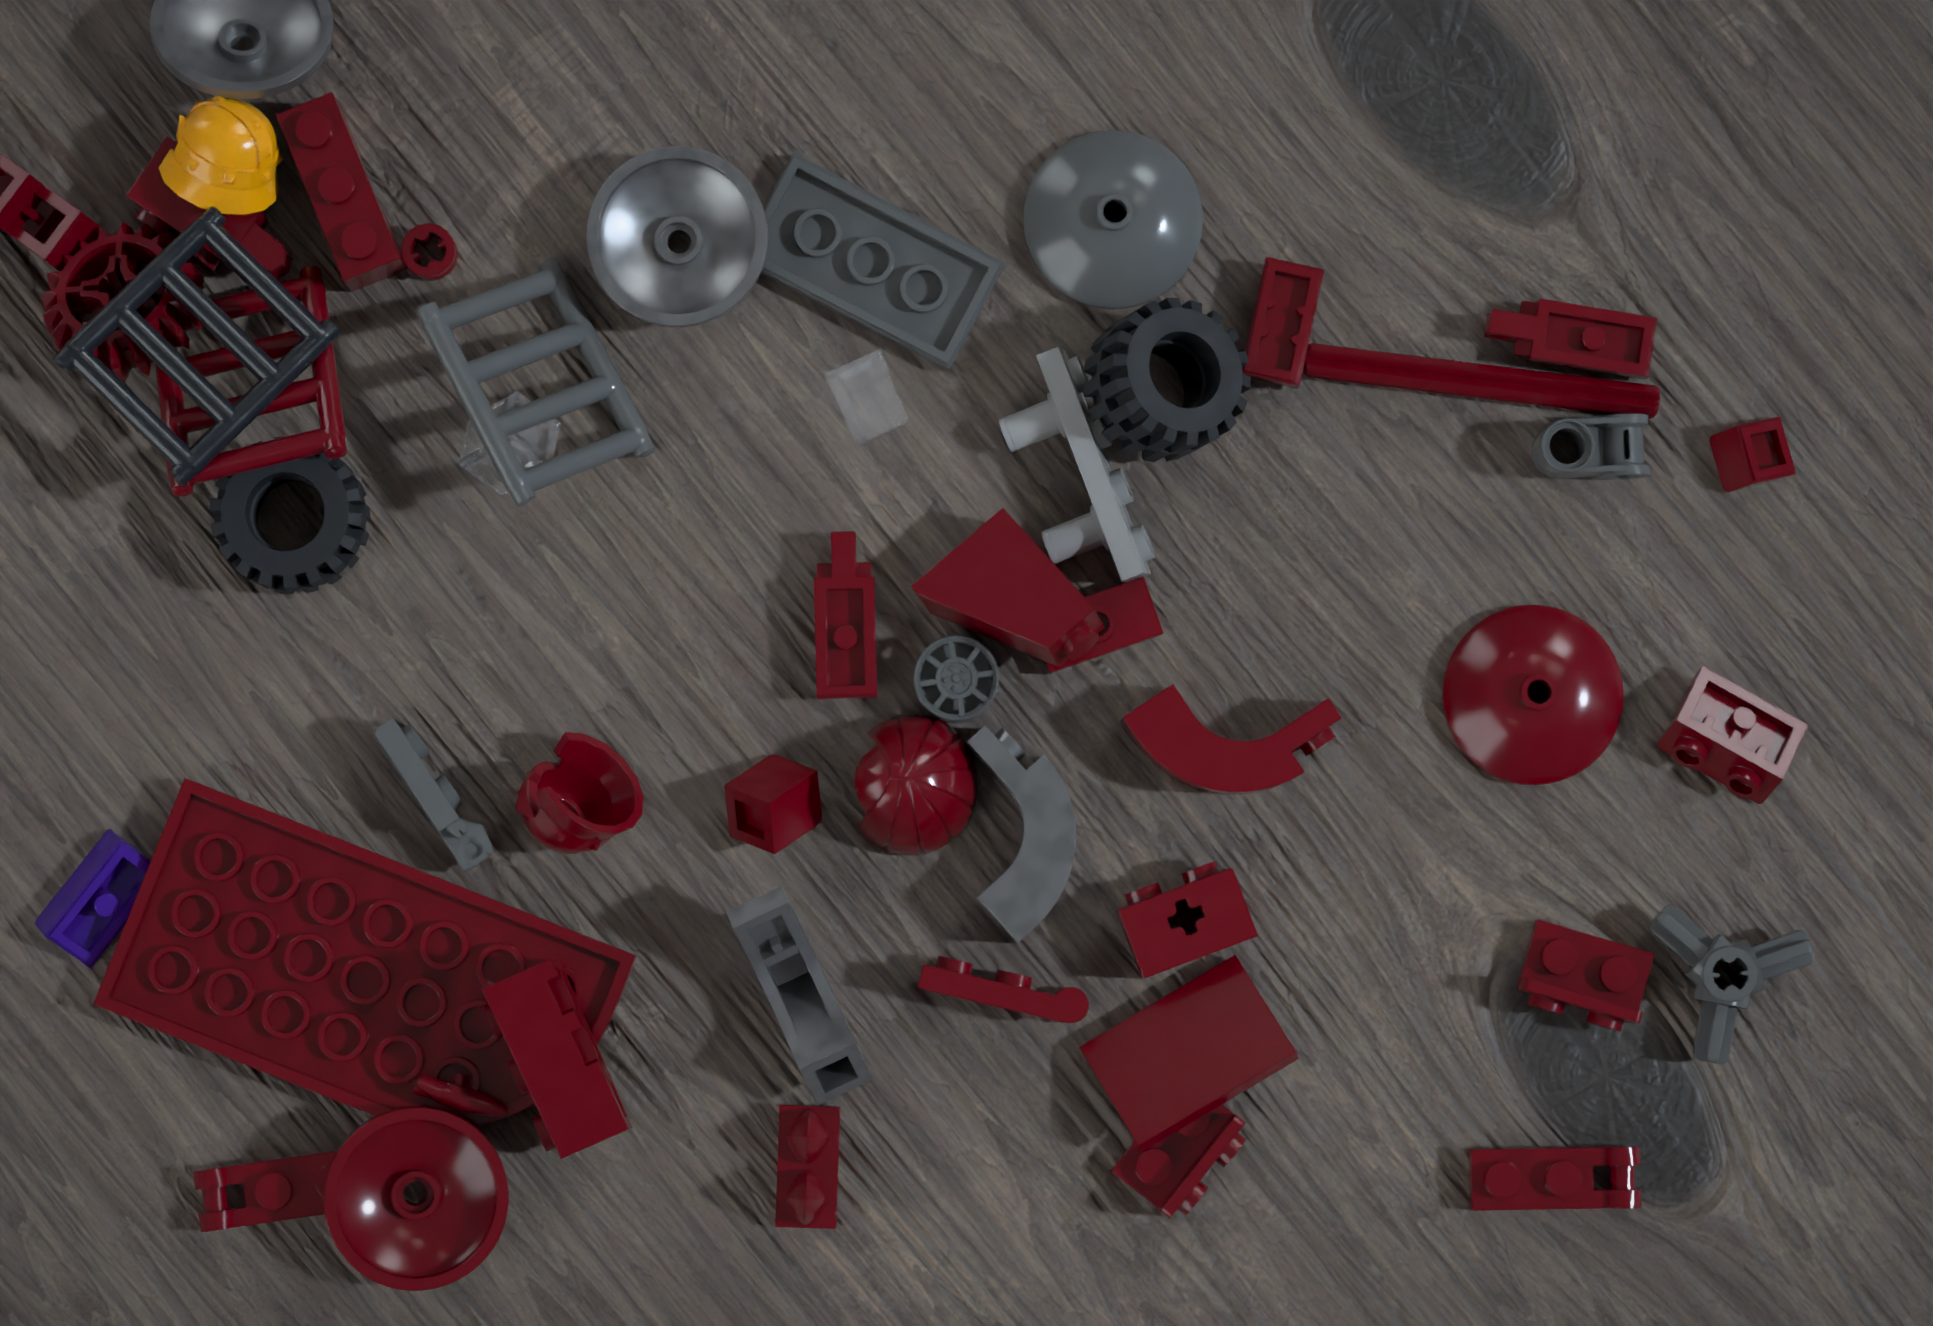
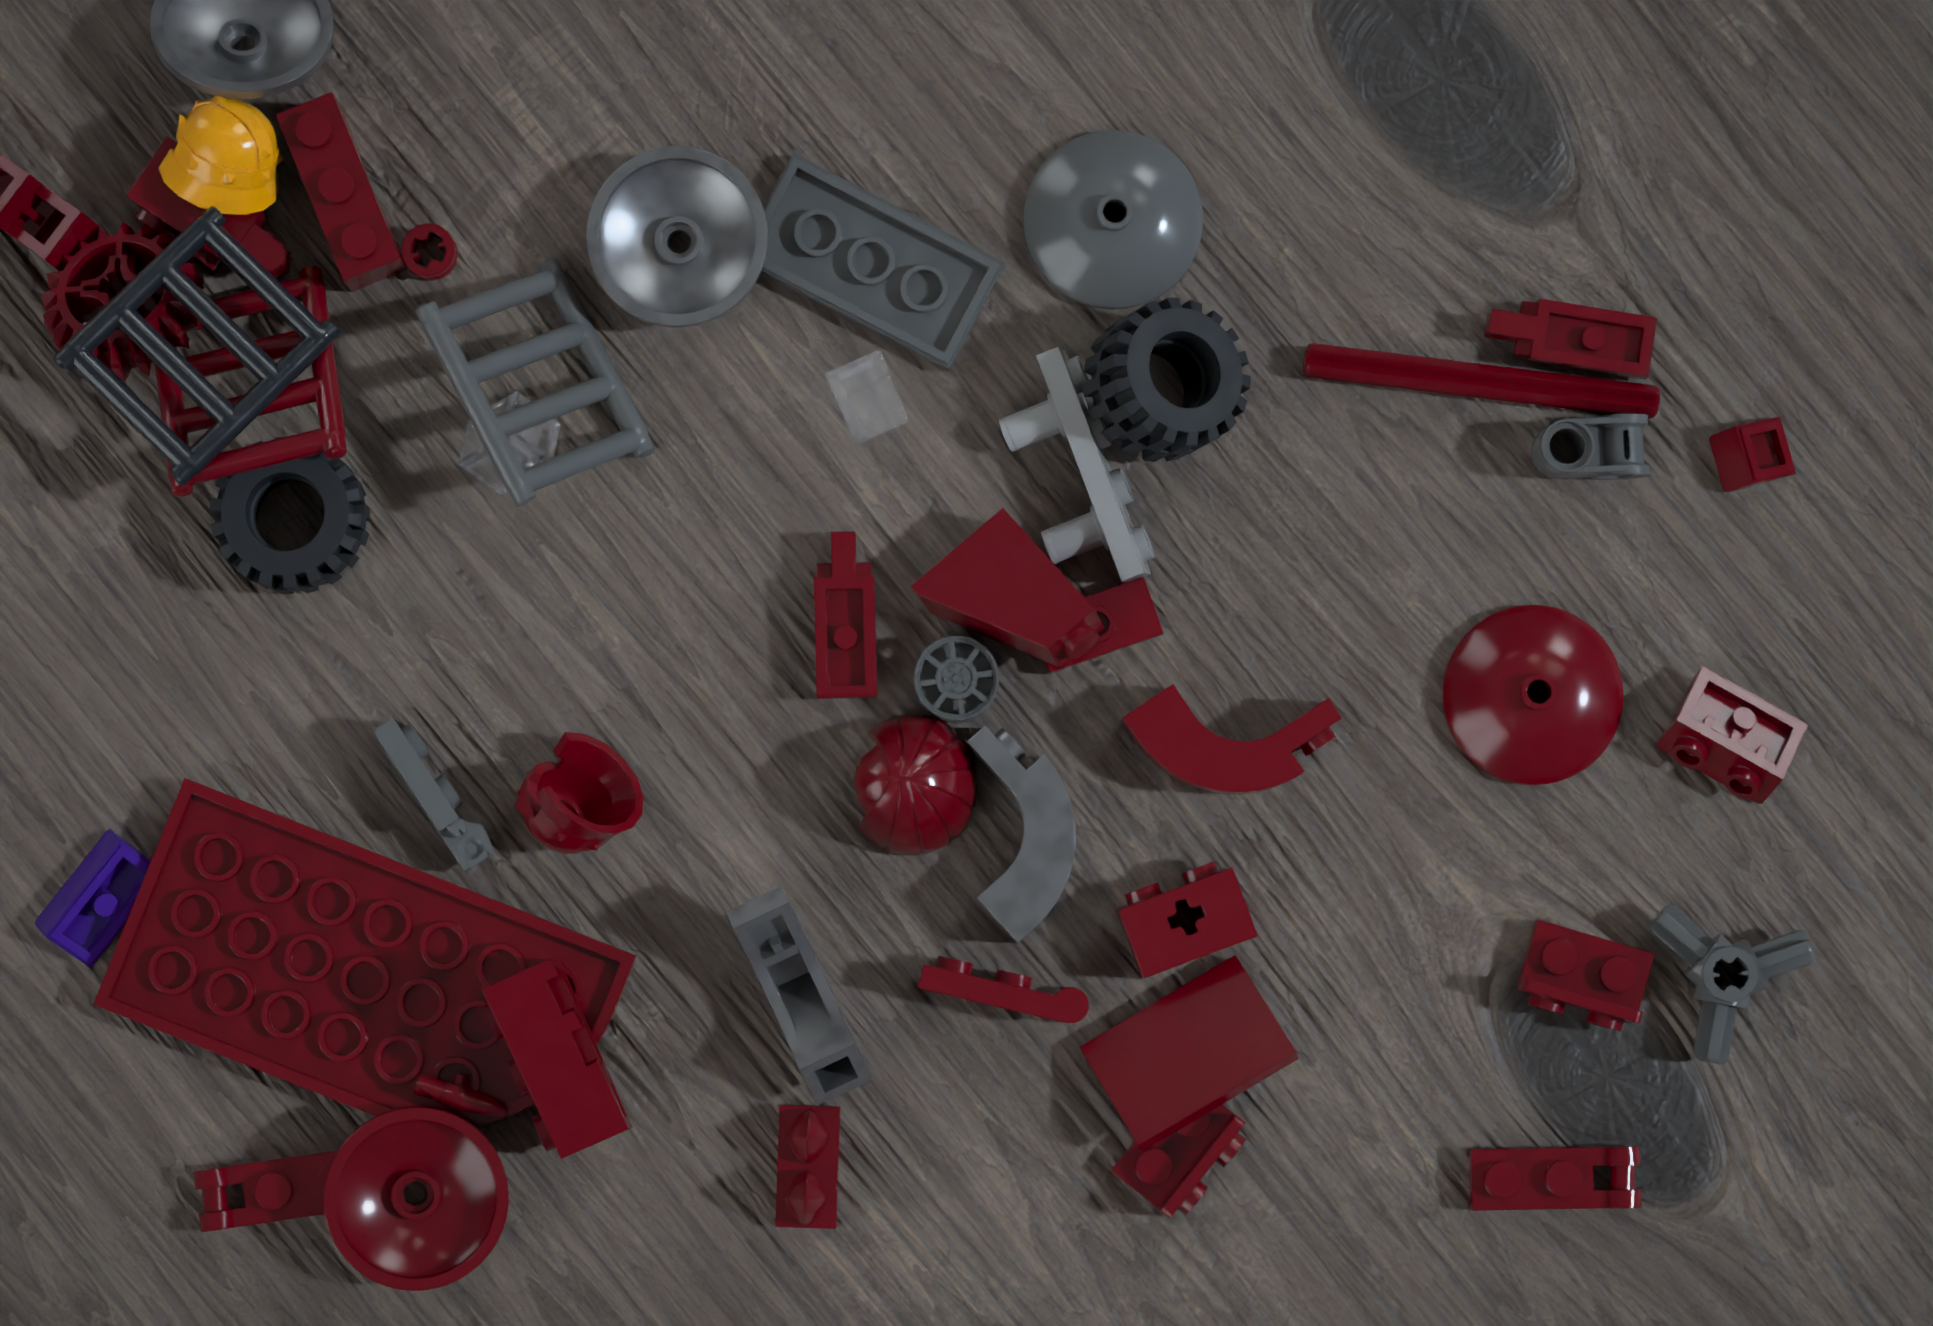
(773, 803): dark red panel -> none
(1282, 322): dark red plate -> none

